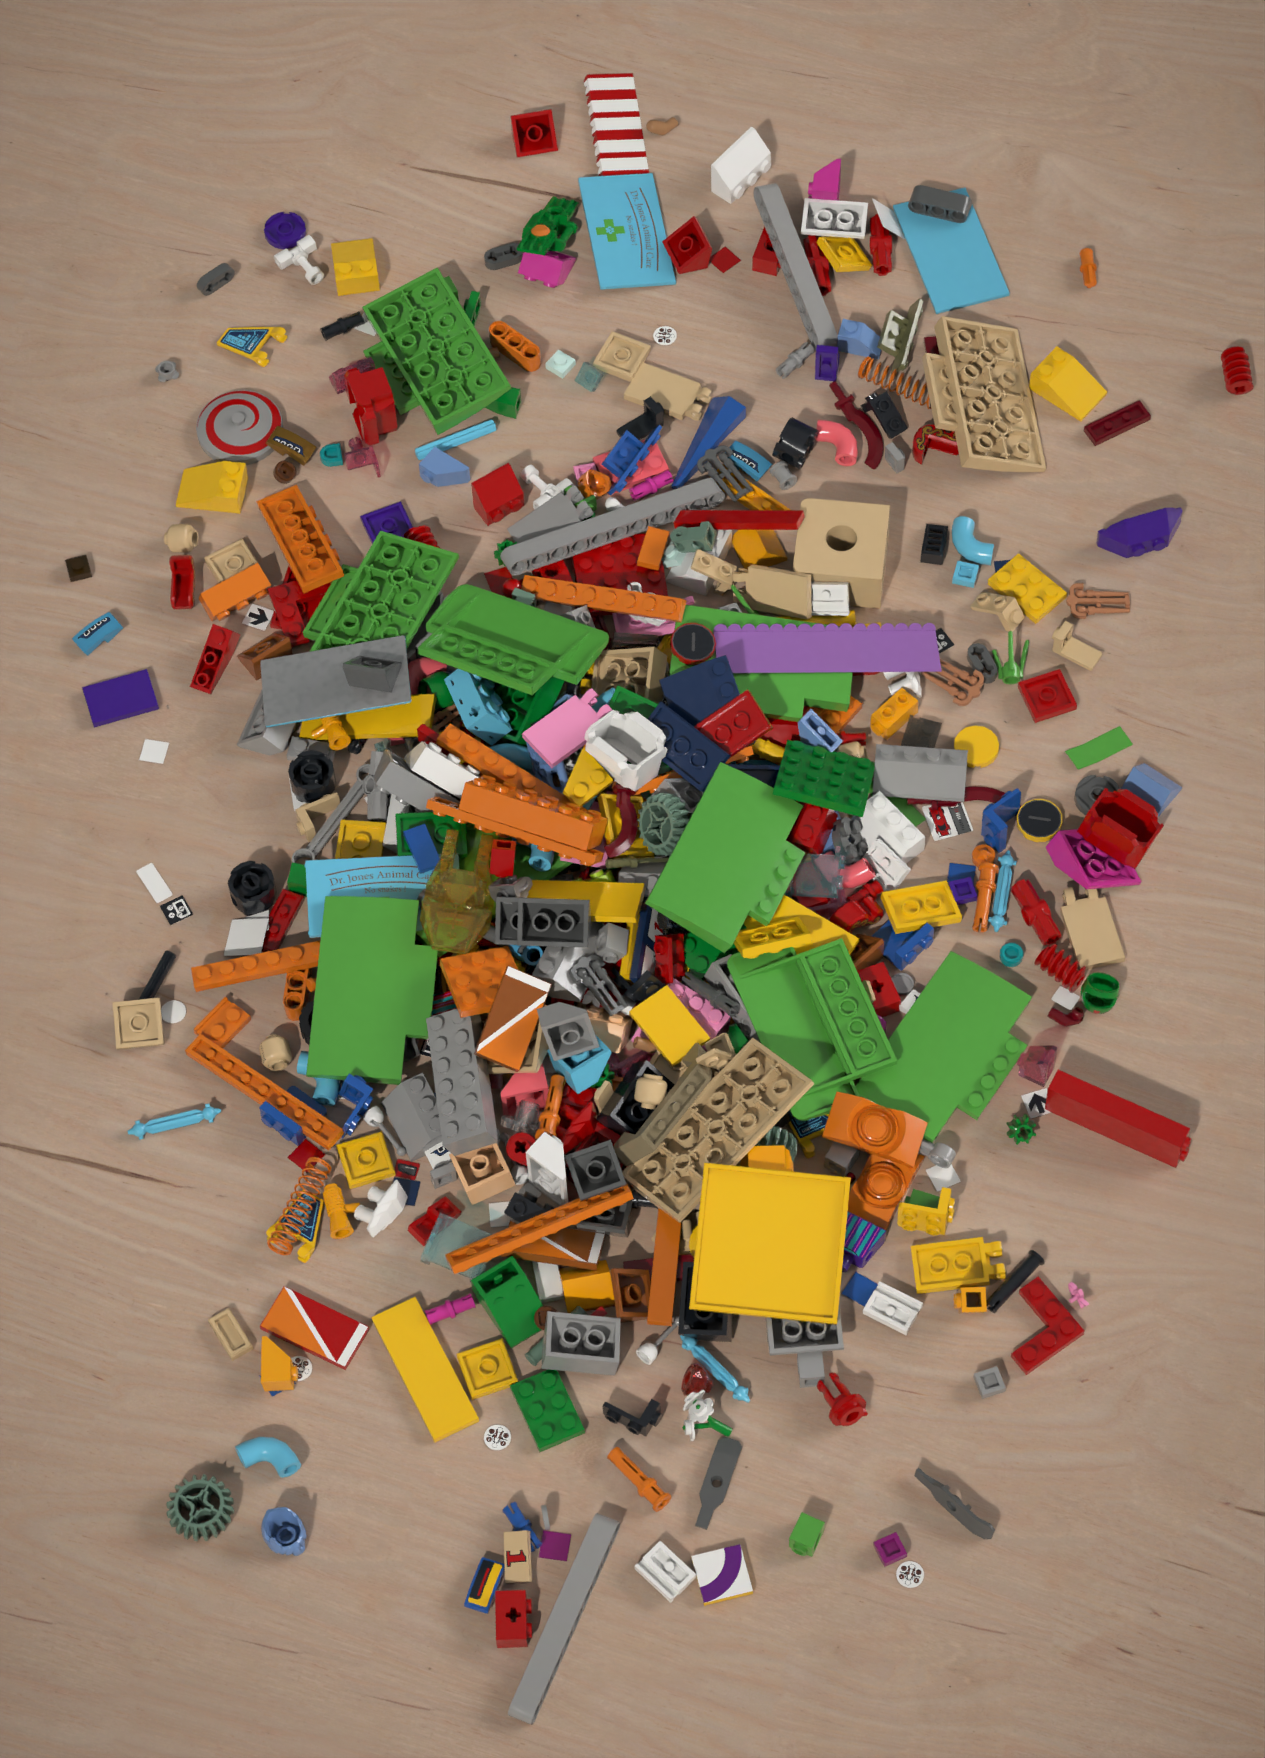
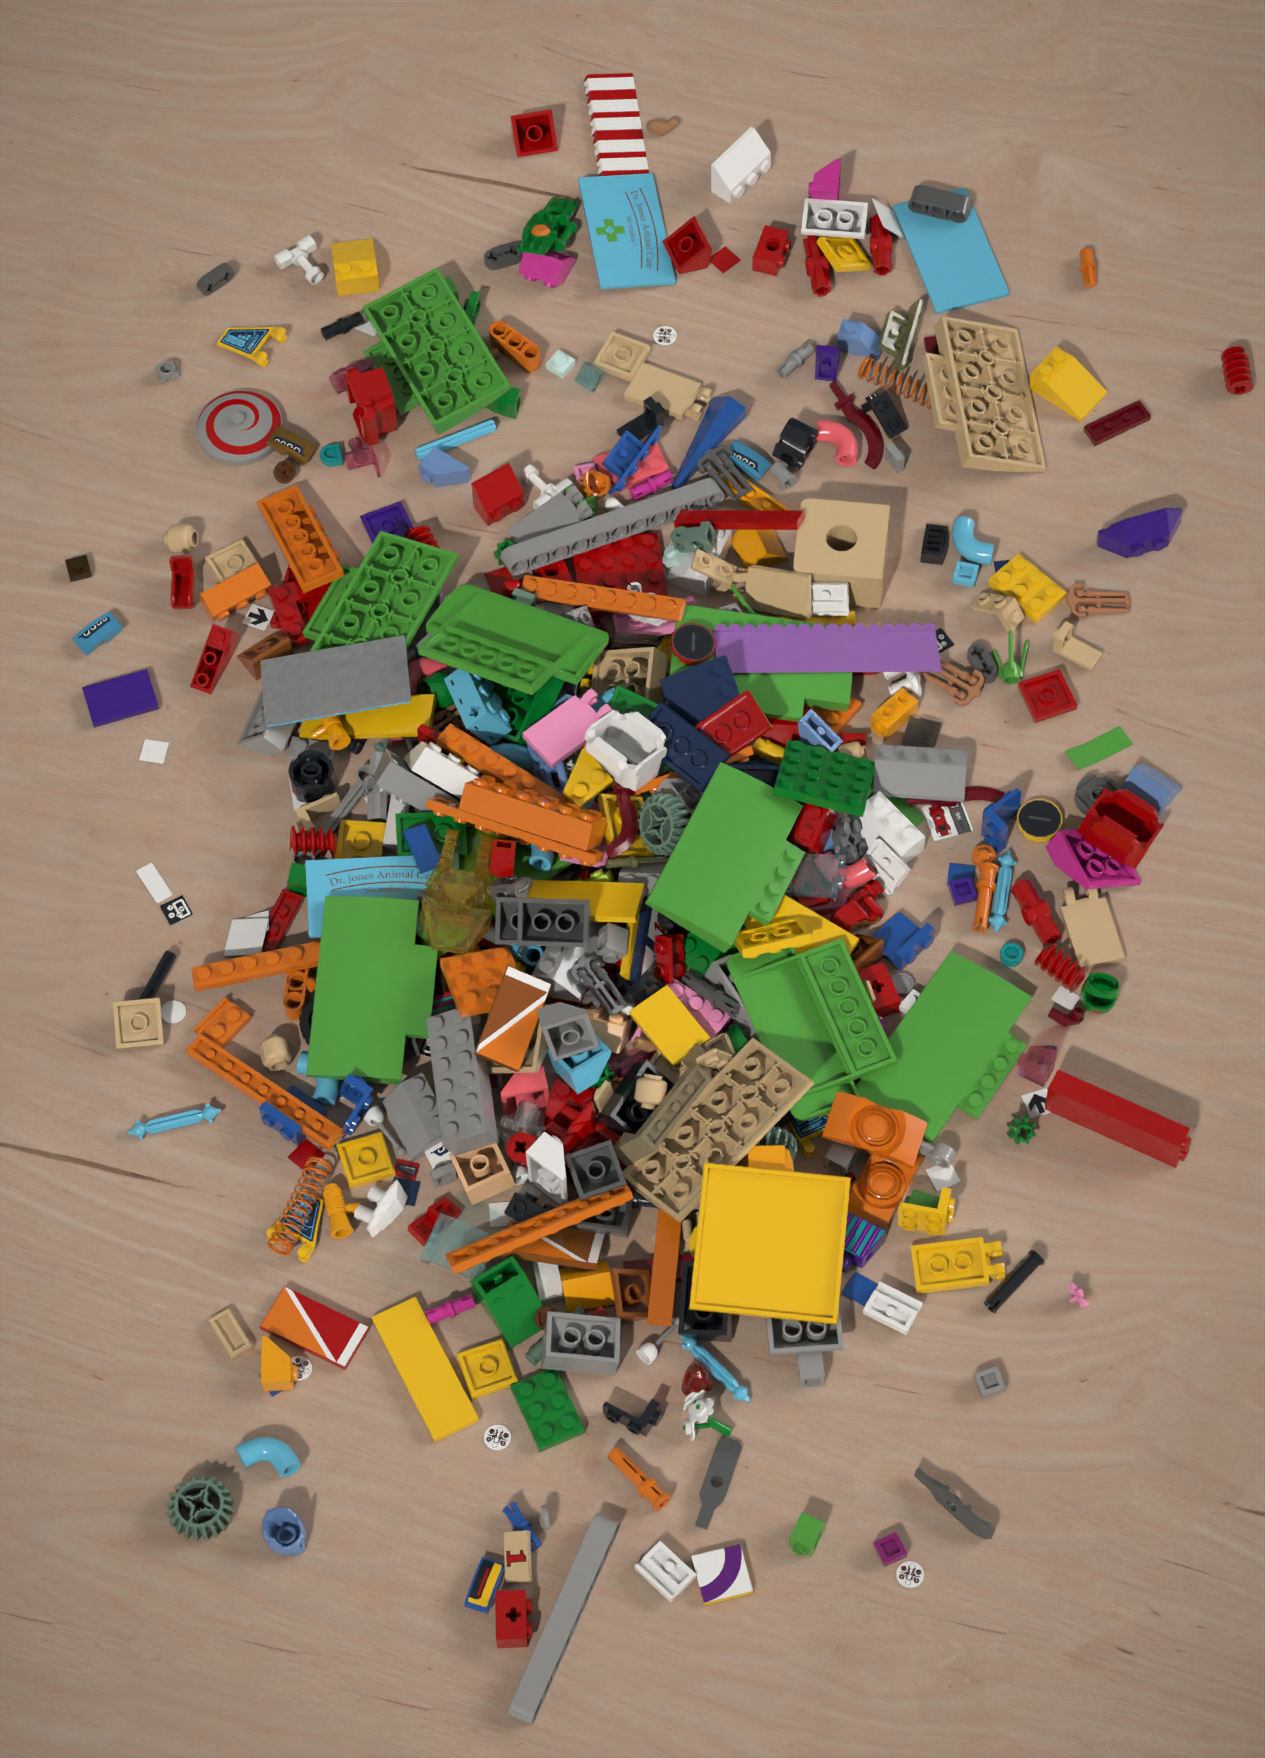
(213, 487): yellow slope -> none
(252, 887): black brick -> none
(284, 230): dark purple tile -> none
(313, 841): none -> red piece
(372, 673): dark grey slope -> none
(549, 1117): orange pin -> none
(554, 1545): magenta sticker -> none
(653, 548): orange tile -> none
(795, 265): light grey beam -> none
(846, 1407): red piece -> none
(921, 904): yellow plate -> none
(933, 438): red animal -> none
(970, 1300): light orange brick -> none
(980, 743): yellow tile -> none
(1060, 1330): red plate -> none

